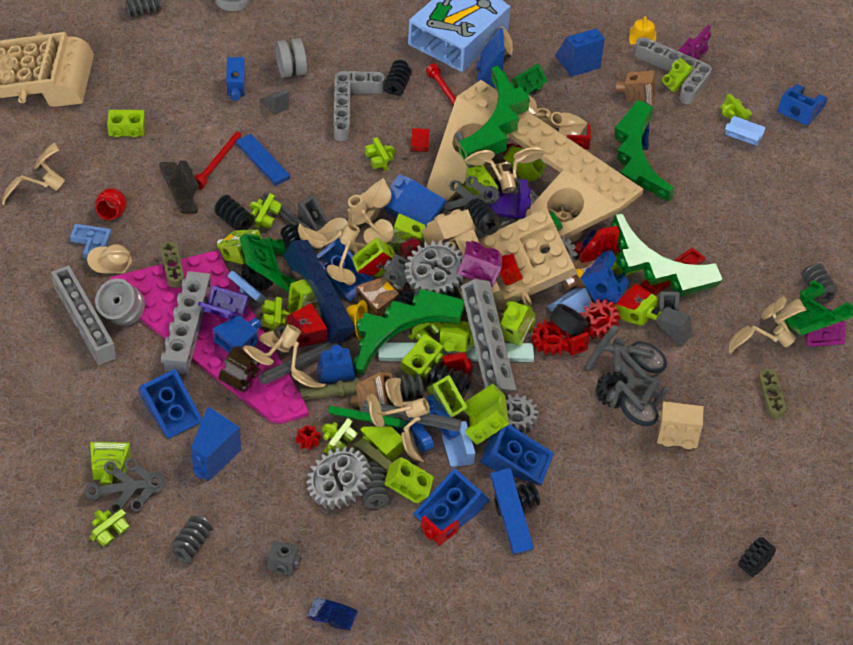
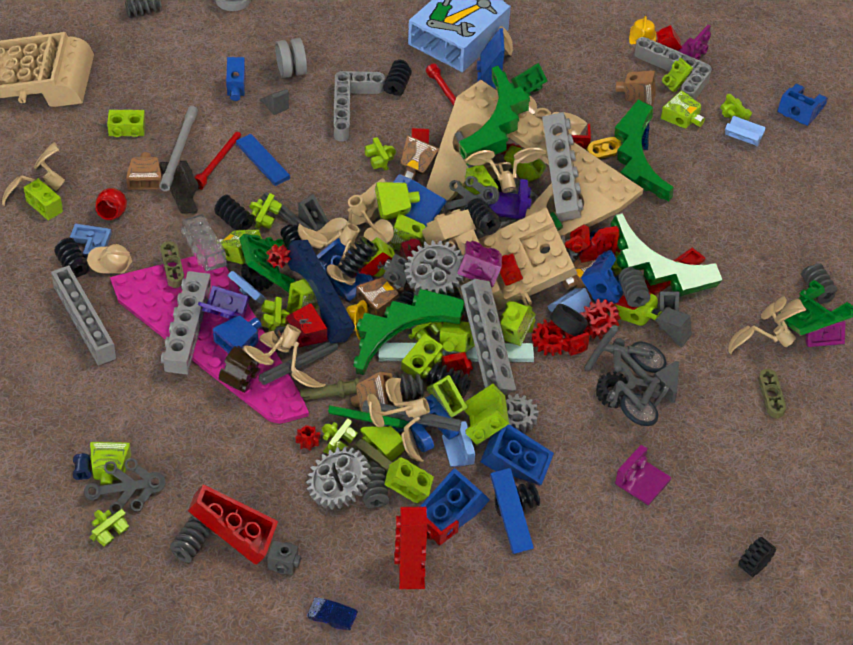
(43, 199): none -> lime brick
(70, 255): none -> black piece
(81, 466): none -> dark blue bush
(120, 302): light grey wheel -> none
(143, 173): none -> medium nougat torso
(170, 404): blue slope -> none
(189, 119): none -> light grey piece
(203, 243): none -> clear brick
(214, 444): blue slope -> none
(234, 522): none -> red wedge
(278, 256): none -> red gear
(335, 366): blue torso -> none
(358, 258): none -> black piece
(394, 199): none -> lime torso
(411, 547): none -> red wedge
(417, 156): none -> medium nougat torso
(559, 124): none -> light grey brick
(579, 239): none -> red bracket
(581, 52): blue slope -> none
(602, 147): none -> yellow plate
(634, 287): none -> dark grey piece
(641, 477): none -> magenta bracket
(669, 38): none -> red brick
(669, 377): none -> dark grey slope
(680, 425): tan brick -> none
(682, 111): none -> lime torso

